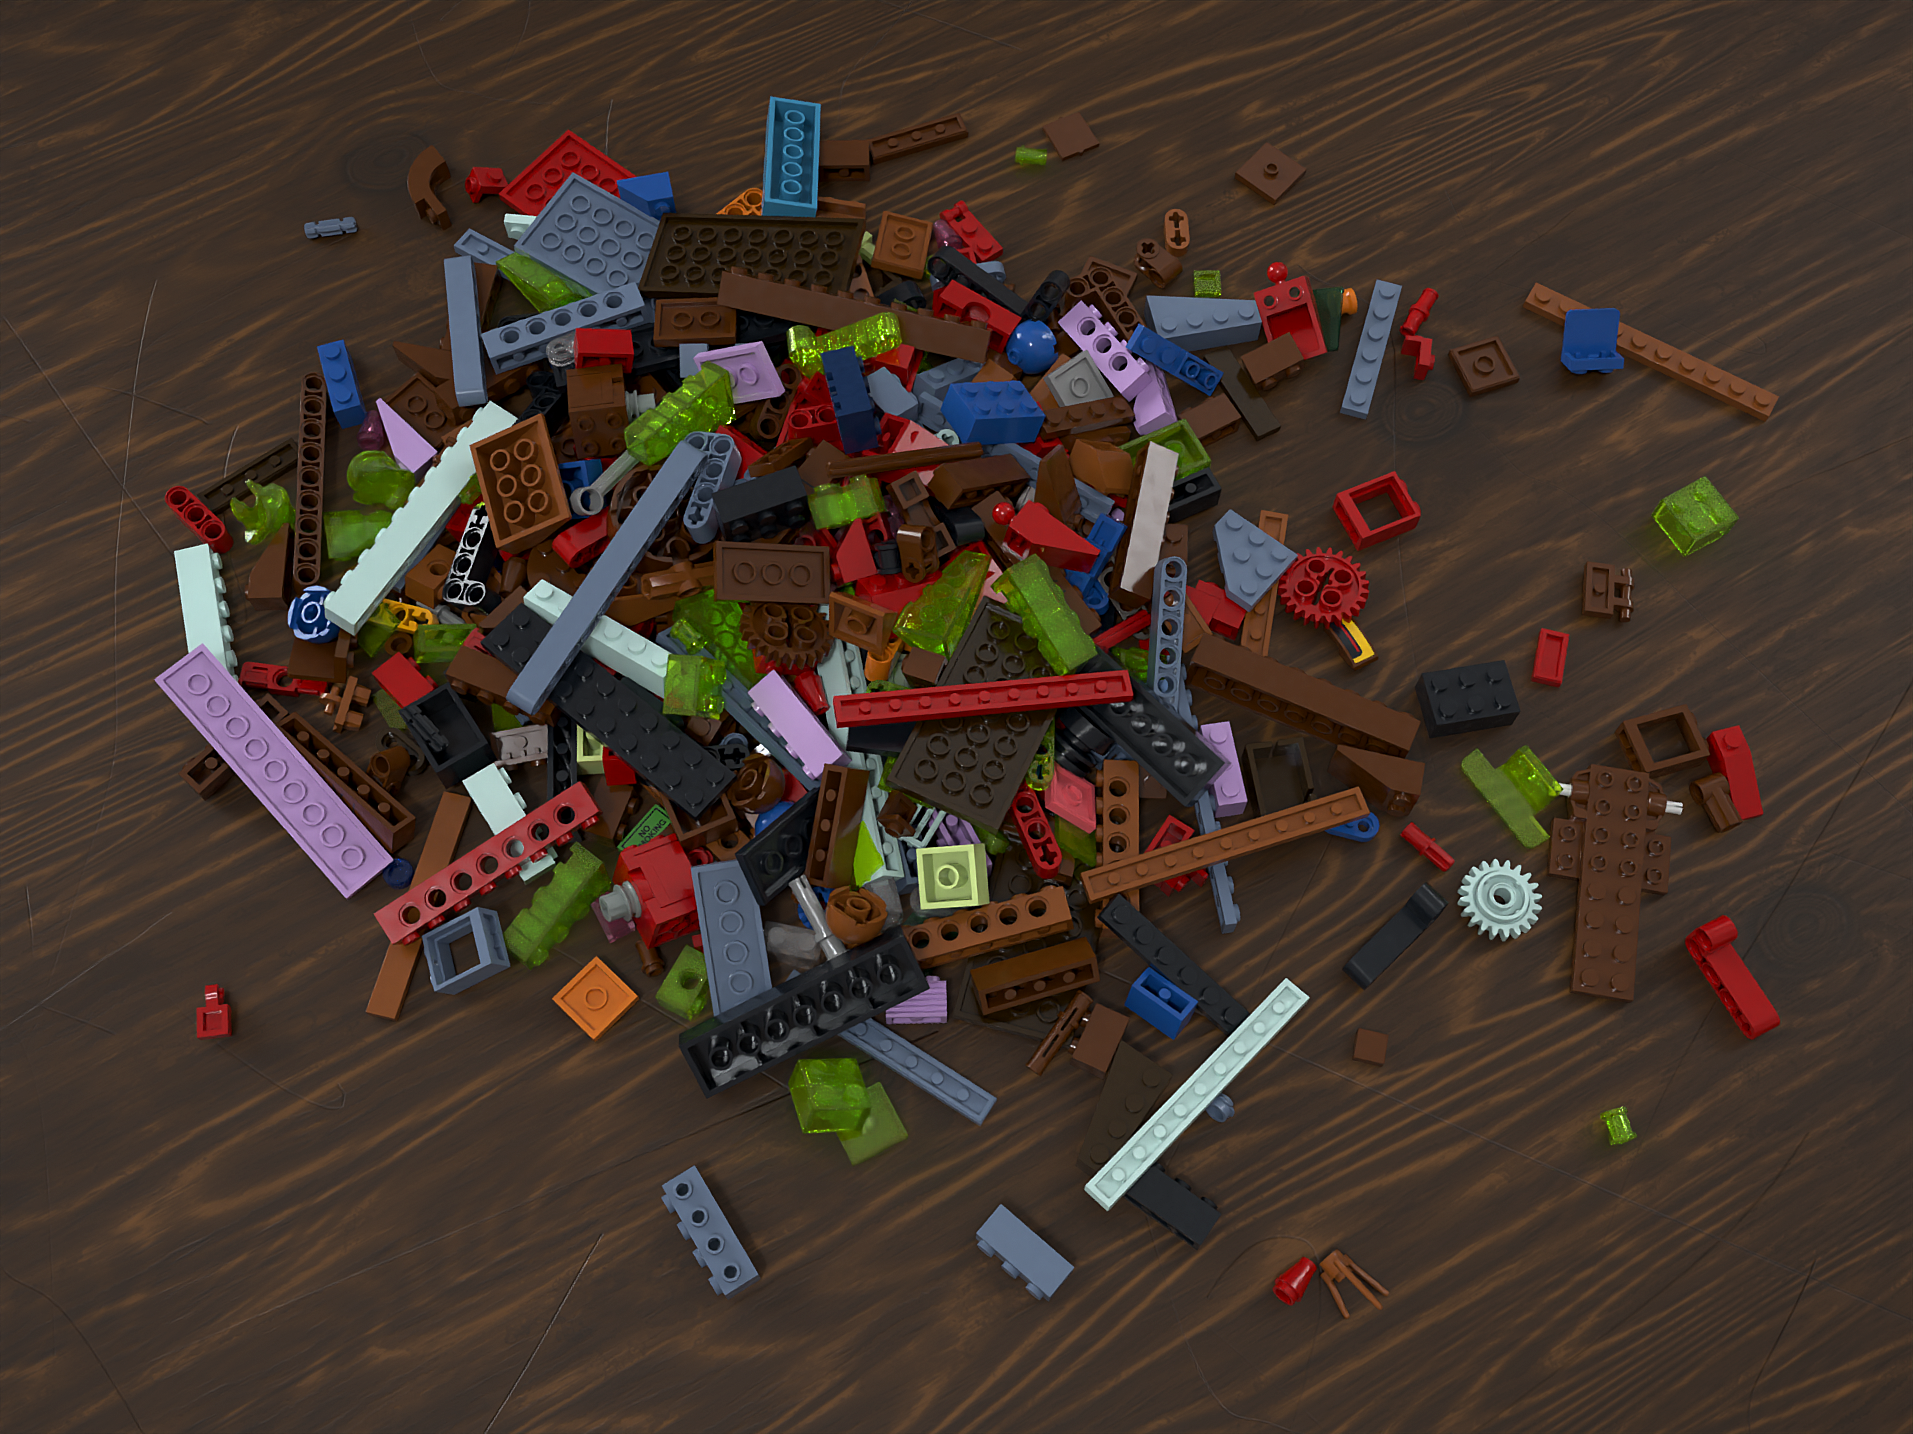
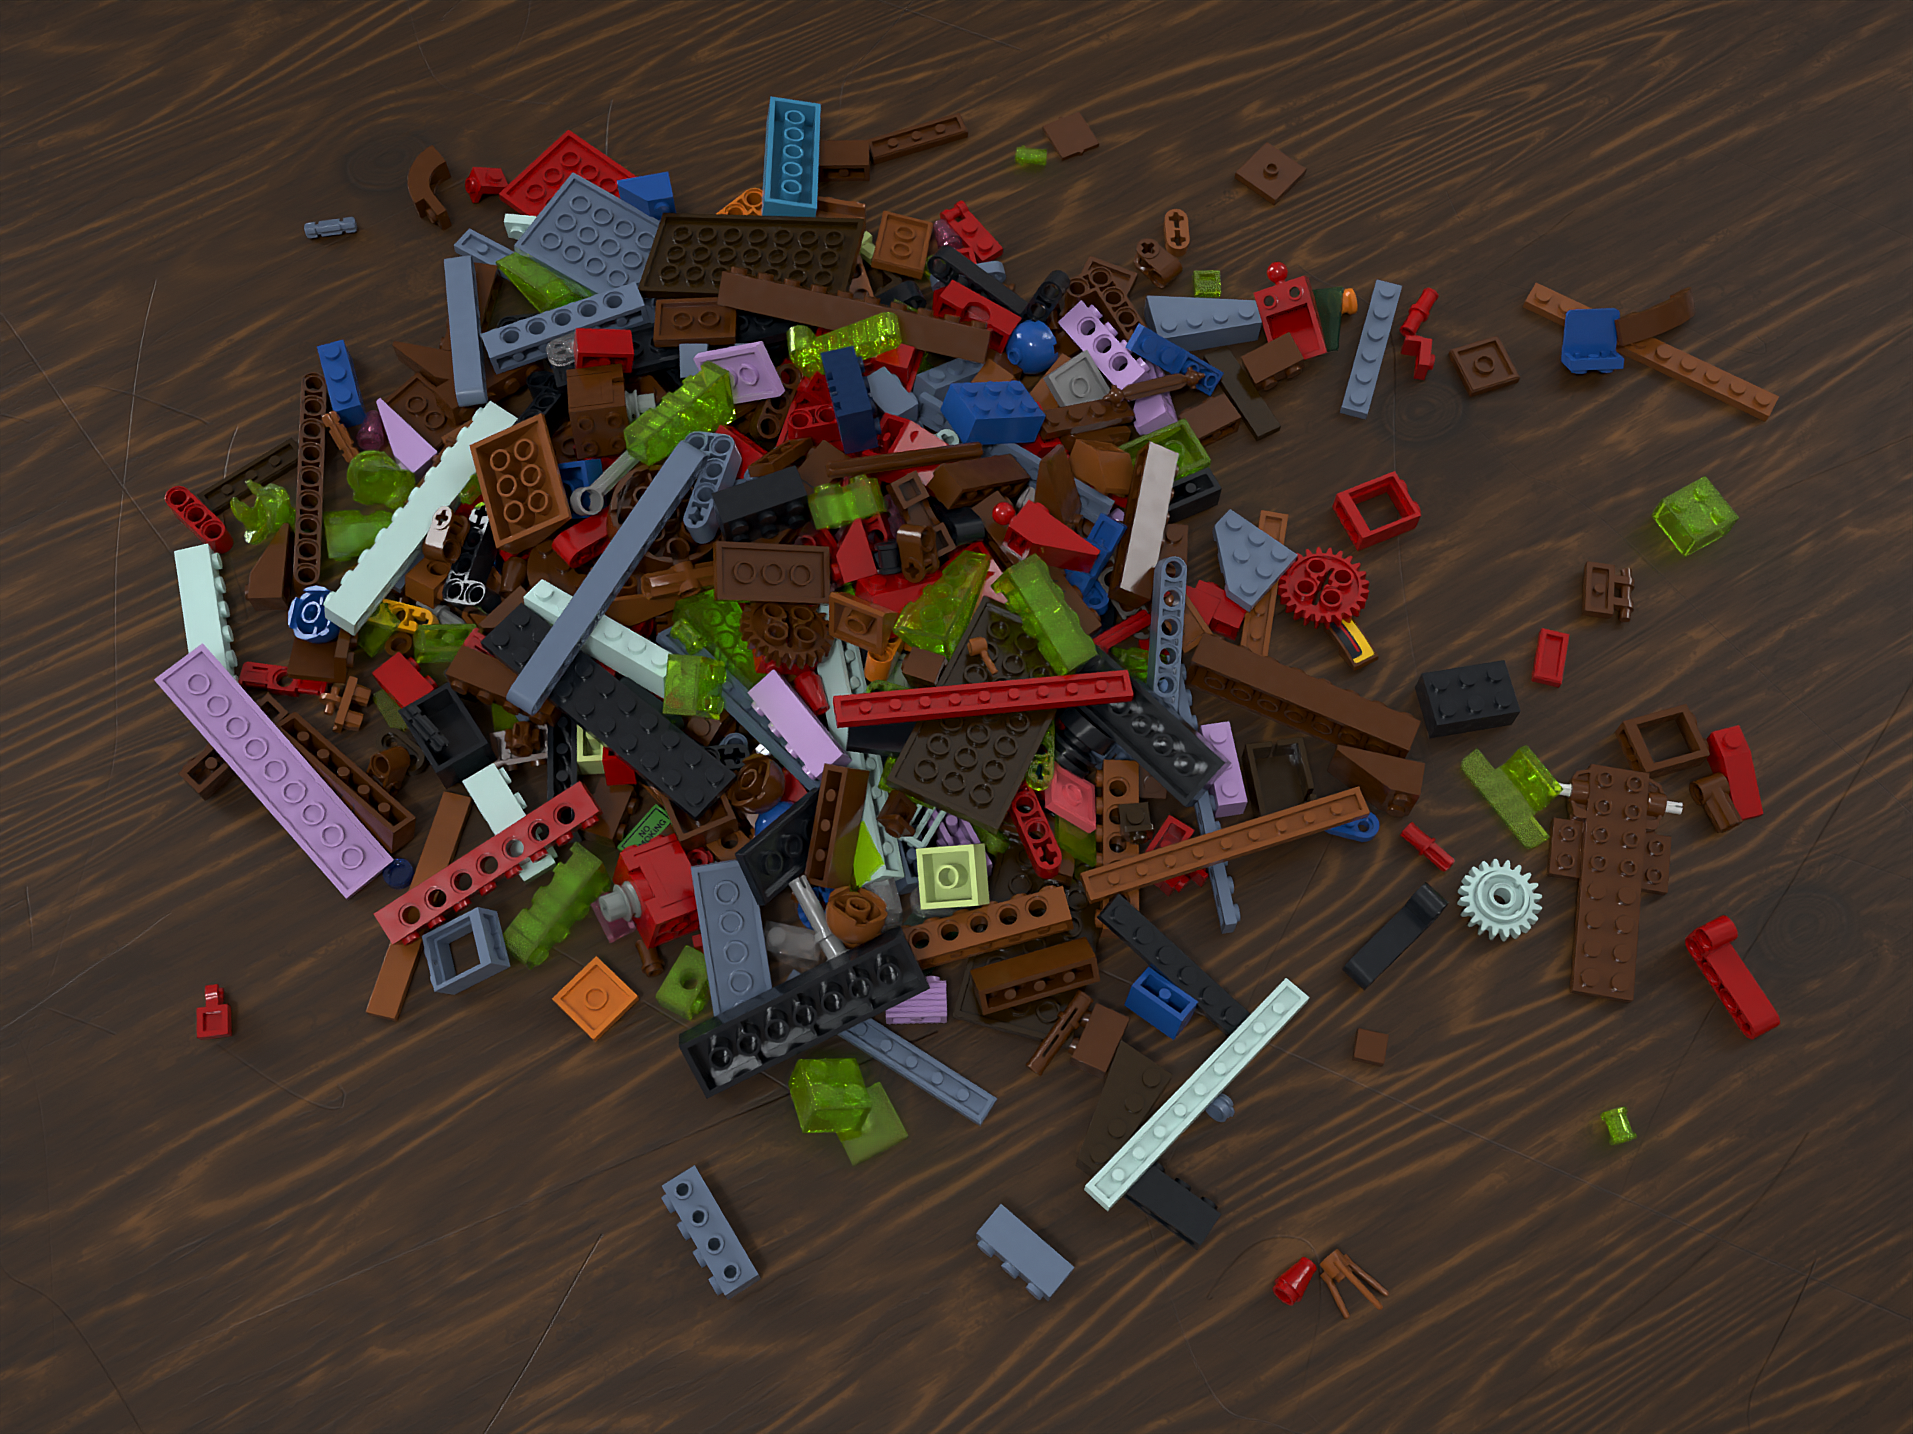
(340, 435): none -> dark orange axle
(445, 538): none -> reddish brown piece
(522, 739): none -> reddish brown gear
(979, 646): none -> dark orange hand
(1135, 823): none -> dark brown bracket
(1153, 386): none -> reddish brown wheel
(1656, 319): none -> reddish brown slope

